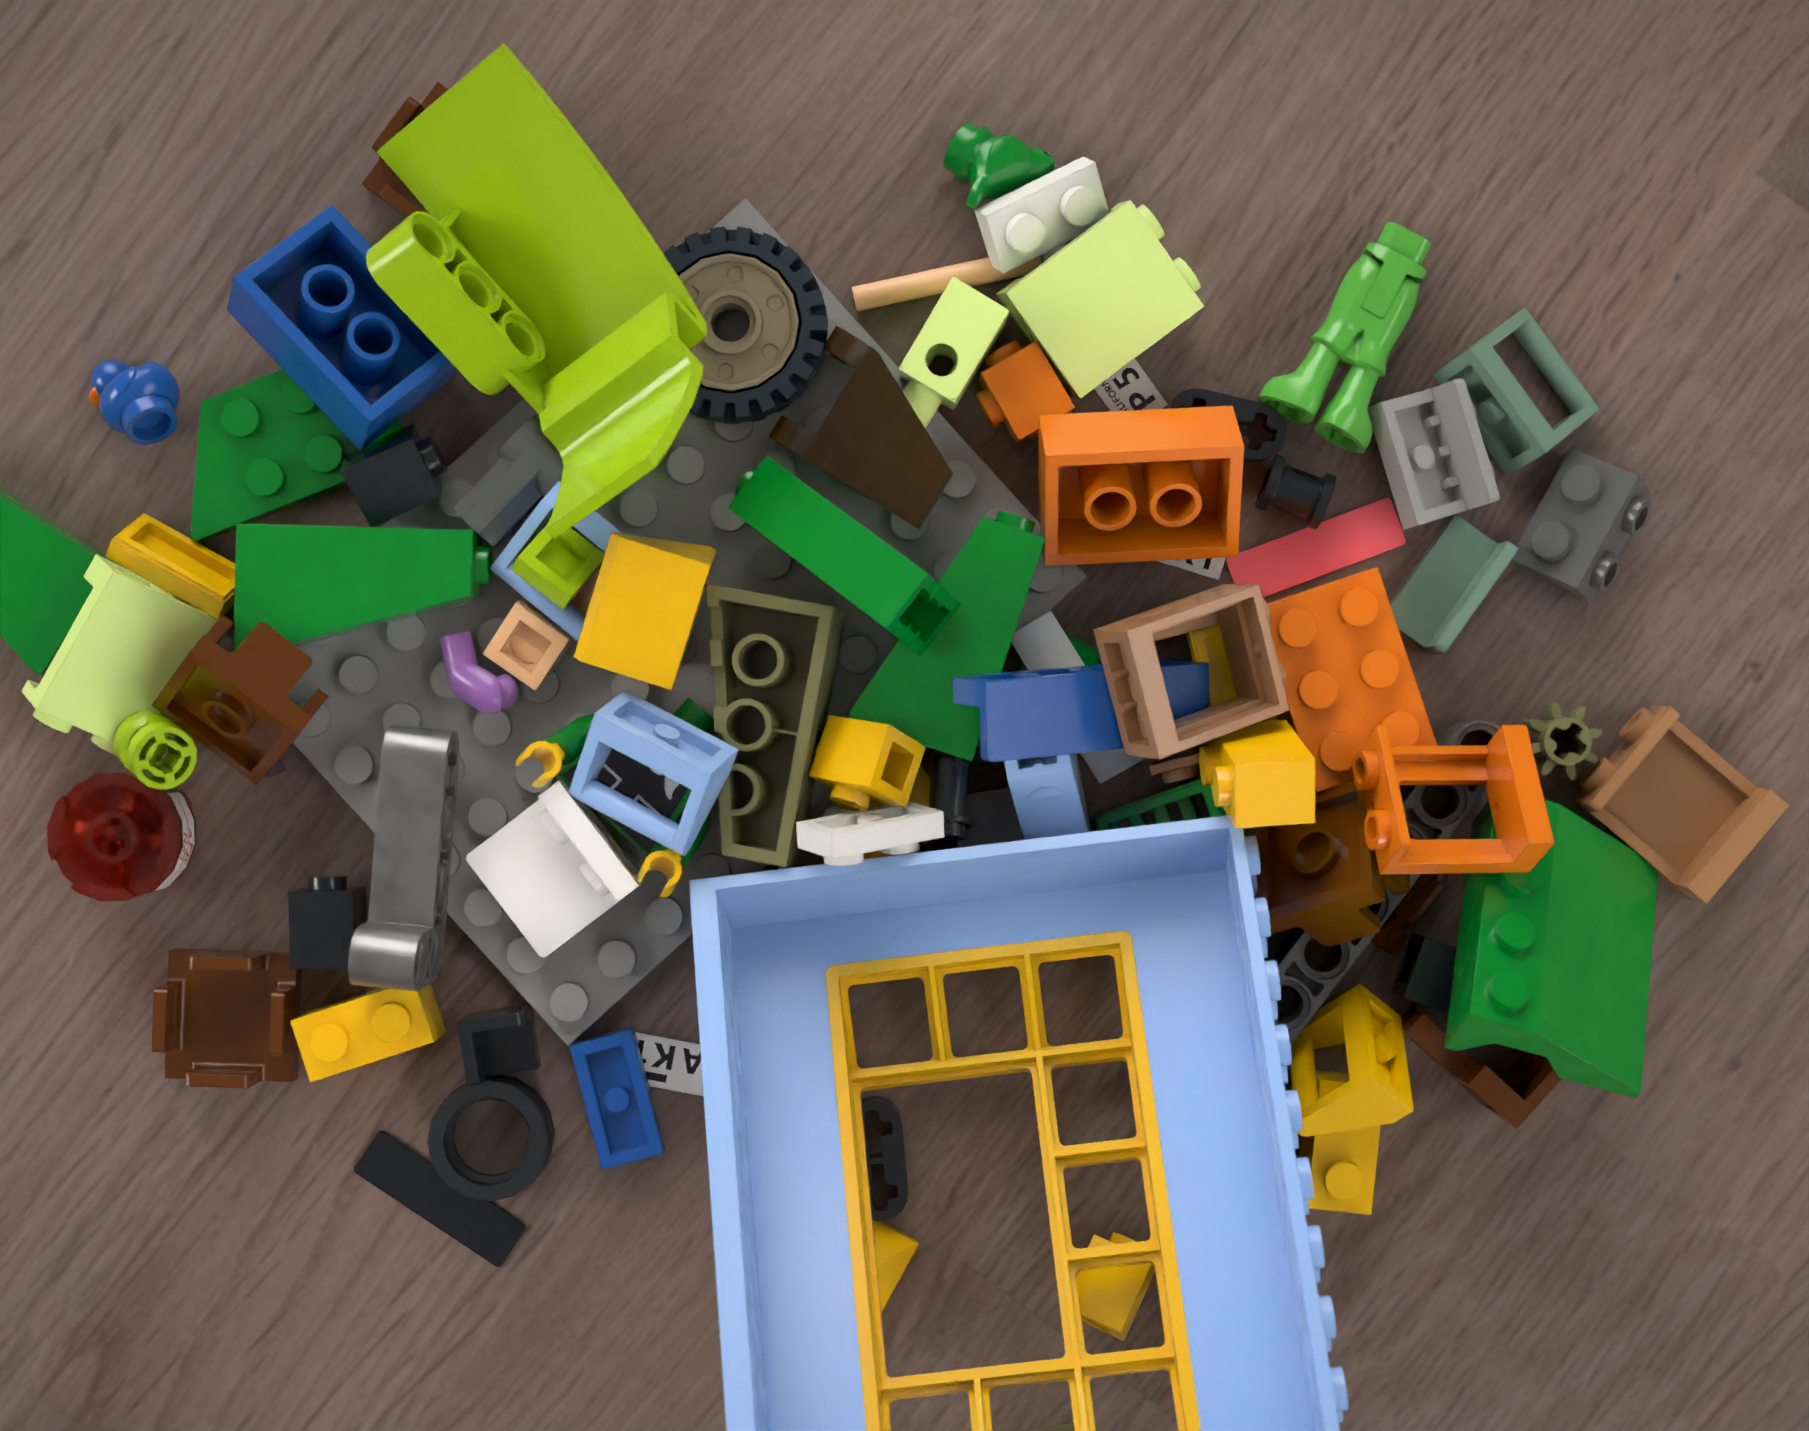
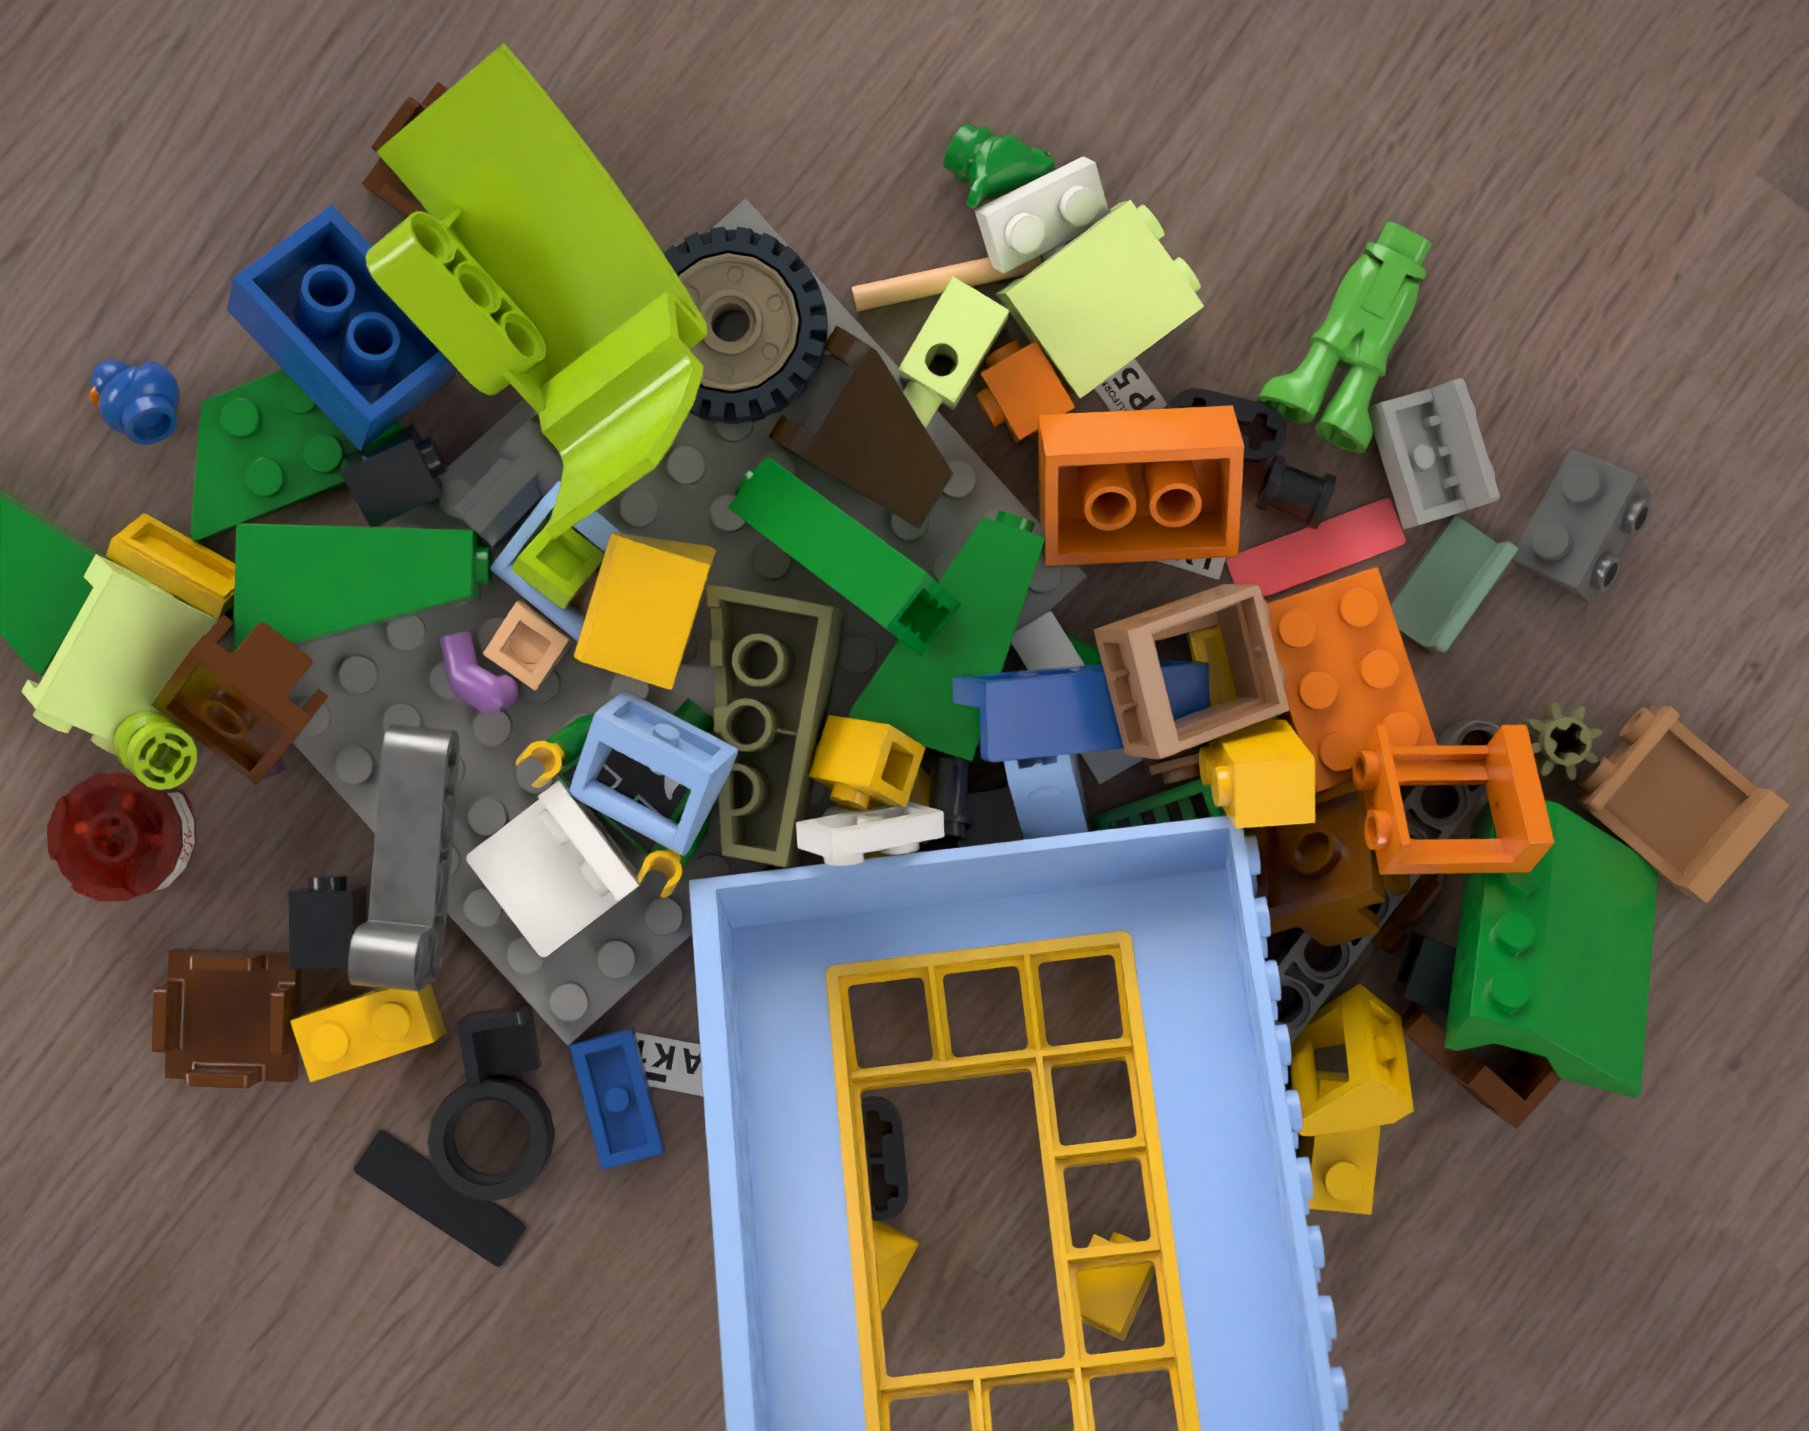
(1505, 413): sand green tile -> none

